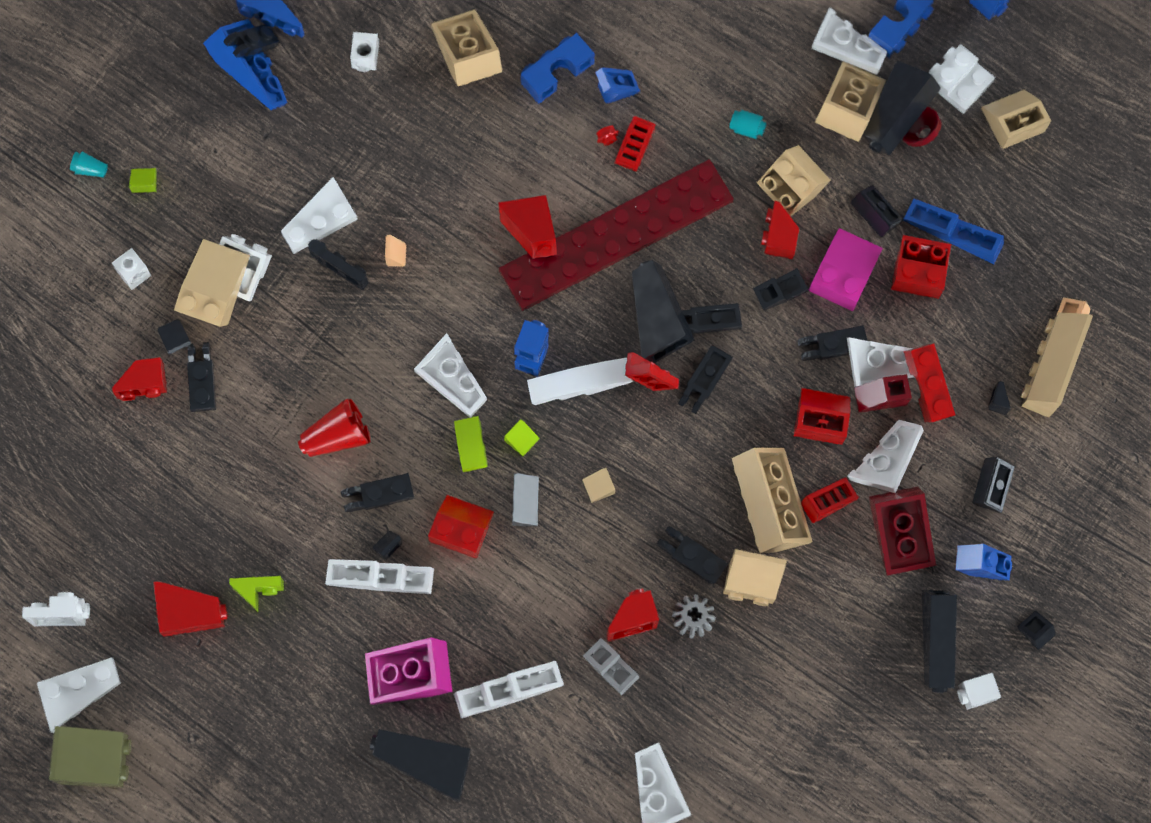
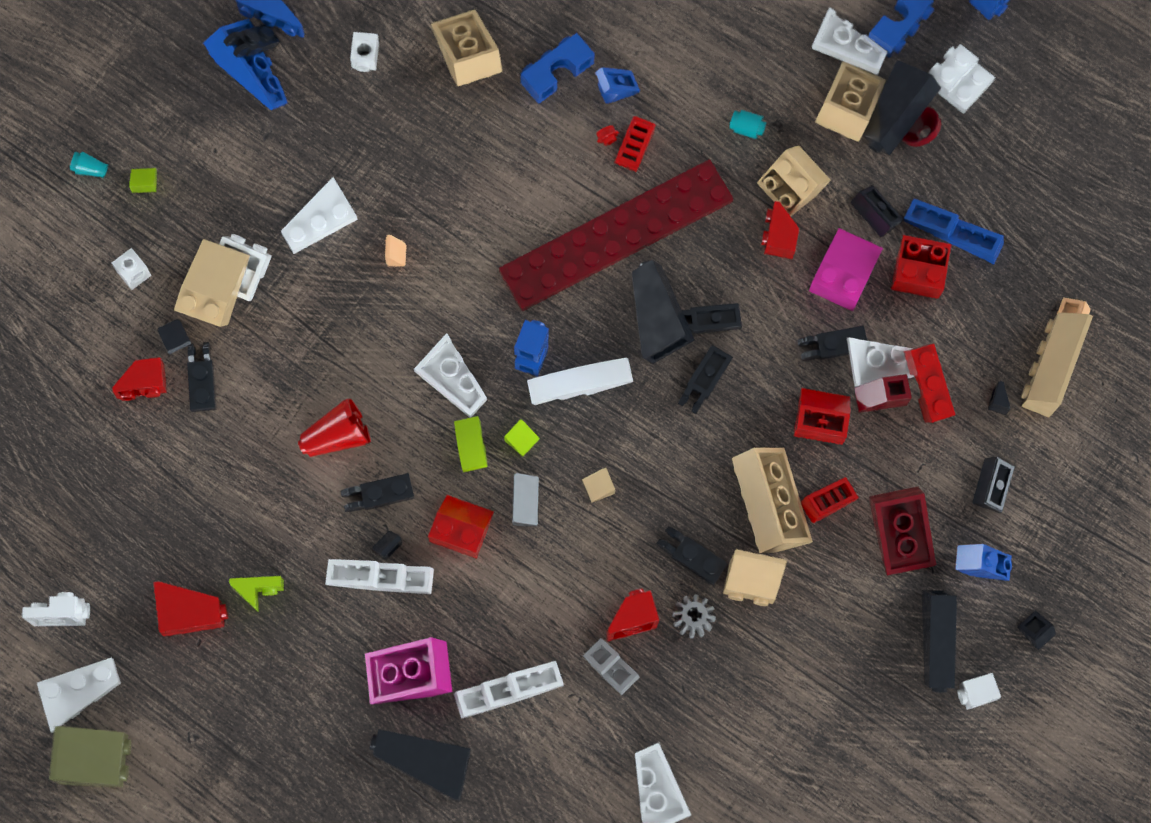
(338, 264): black hinge -> none
(530, 224): red slope -> none
(649, 374): red bracket -> none
(781, 289): black slope -> none
(890, 459): white wing -> none
(1016, 118): tan slope -> none

